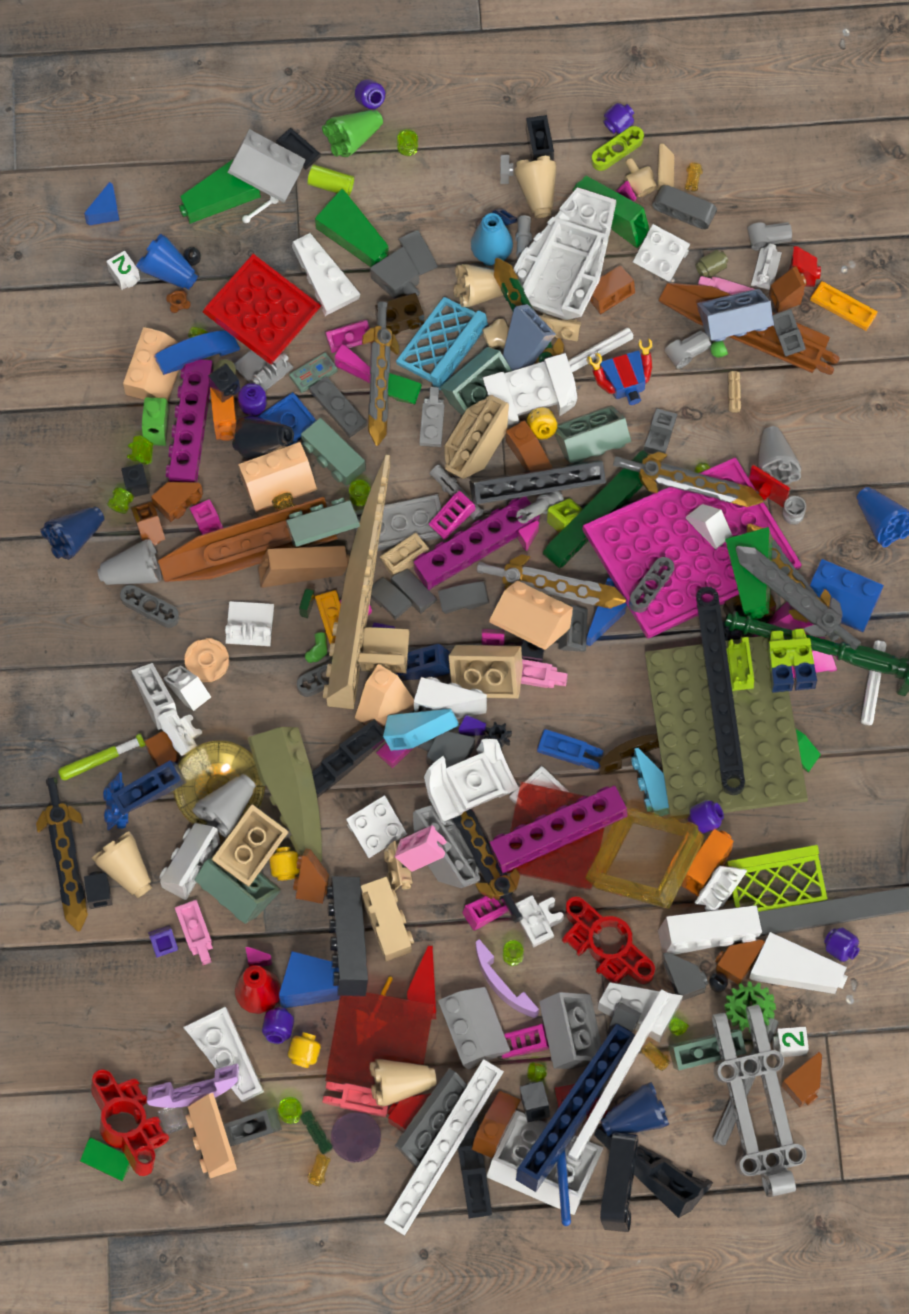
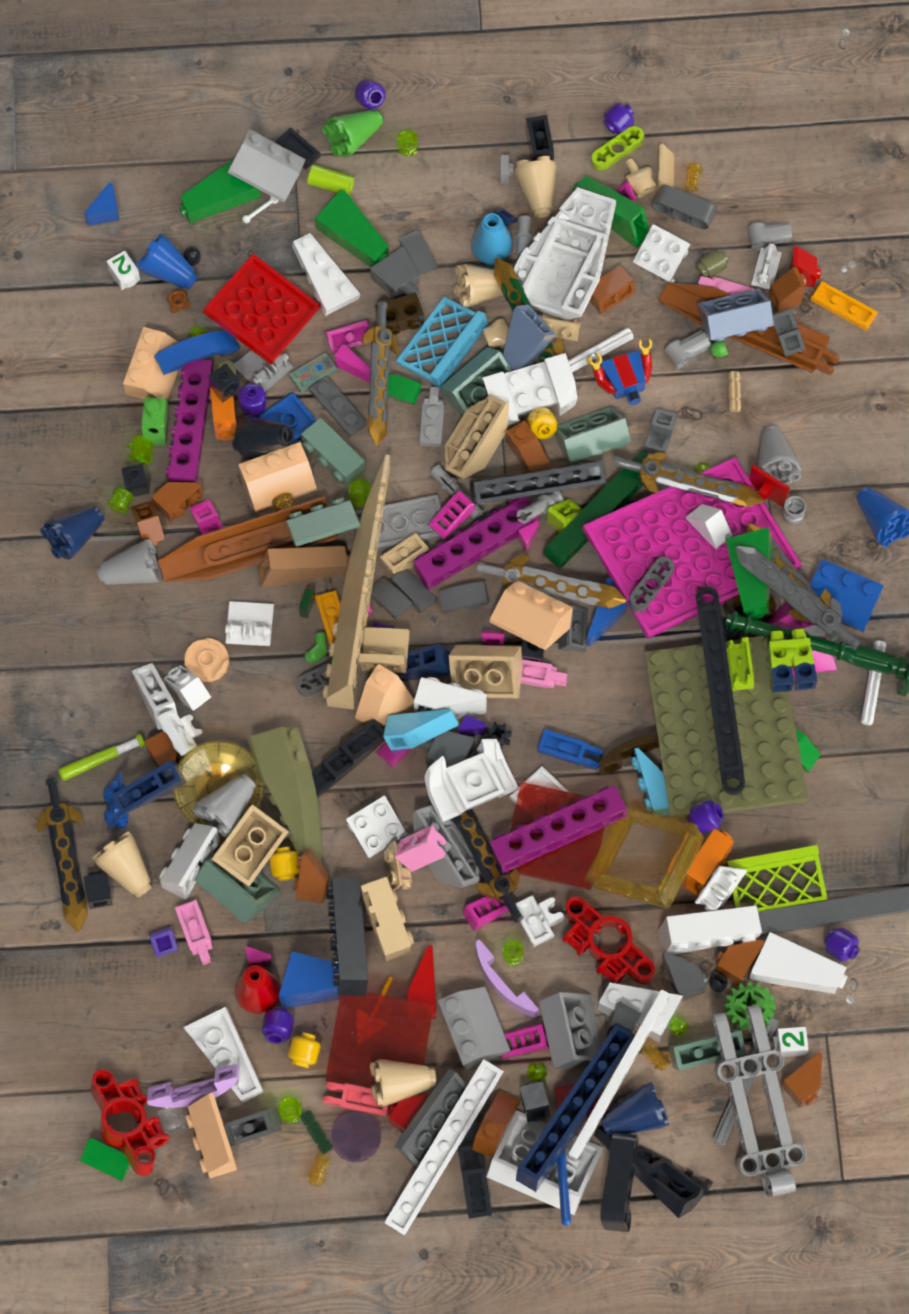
(166, 608): dark grey beam -> none

